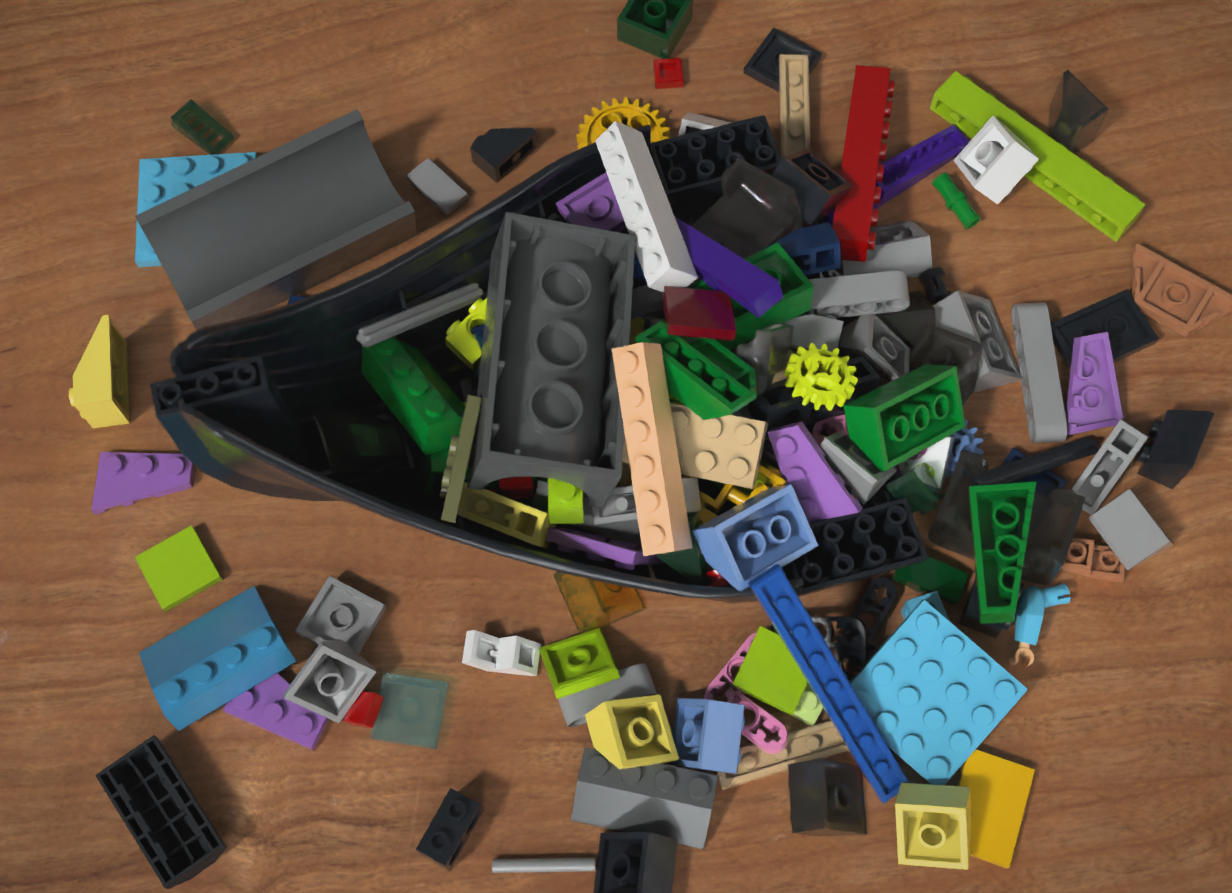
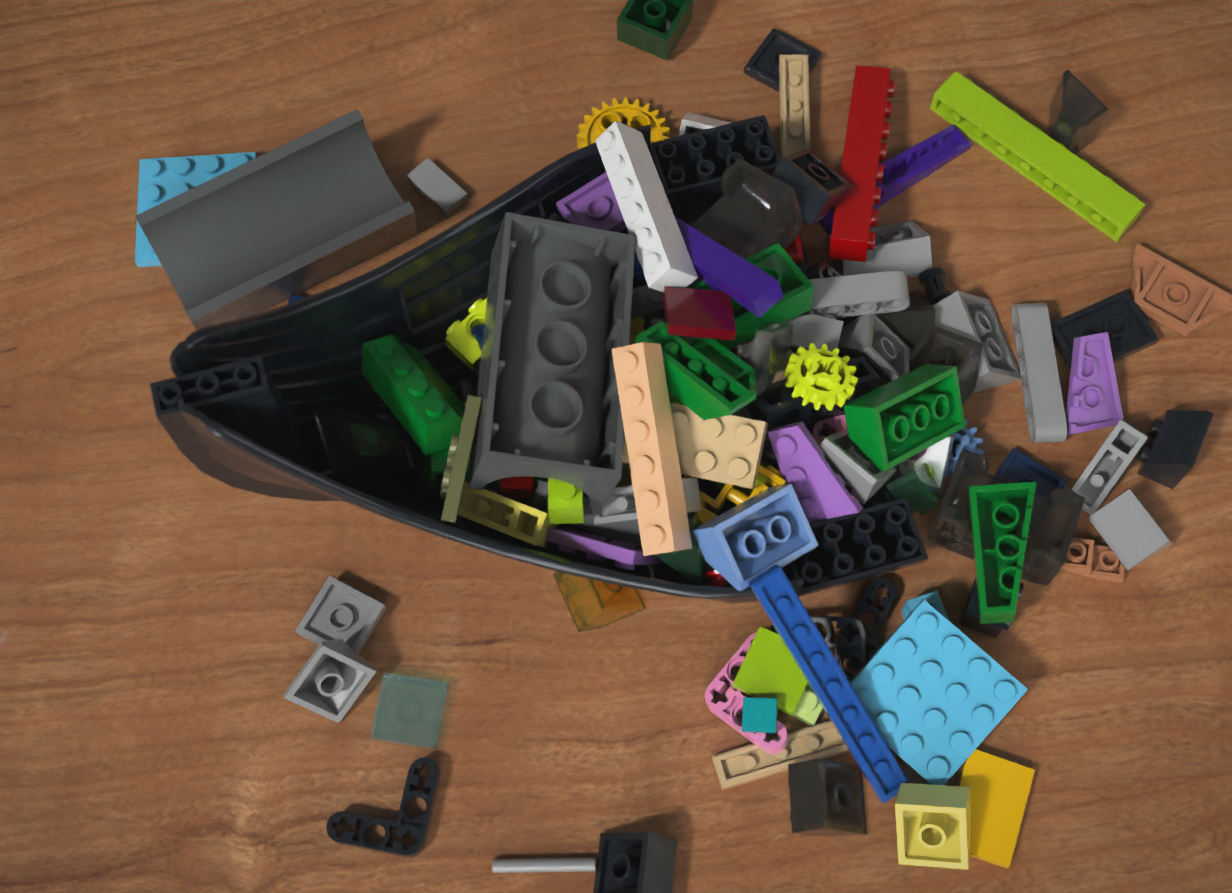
(102, 378): light yellow slope -> none
(136, 476): medium lavender wing -> none
(161, 813): black piece -> none
(178, 568): lime tile -> none
(192, 109): clear green slope -> none
(215, 658): dark azure slope -> none
(269, 710): medium lavender wing -> none
(364, 710): red tile -> none
(405, 822): none -> black beam
(418, 315): light grey axle -> none
(450, 829): black brick -> none
(501, 655): white slope -> none
(502, 150): black slope -> none
(579, 663): lime tile -> none
(632, 732): light yellow slope -> none
(633, 683): light grey beam -> none
(644, 799): dark grey slope -> none
(668, 73): red tile -> none
(708, 734): medium blue slope -> none
(759, 715): none -> teal tile
(812, 248): dark blue slope -> none
(933, 577): dark green slope -> none
(956, 201): green pin -> none
(995, 160): white slope -> none
(1030, 617): medium azure arm -> none
(1037, 463): black axle -> none

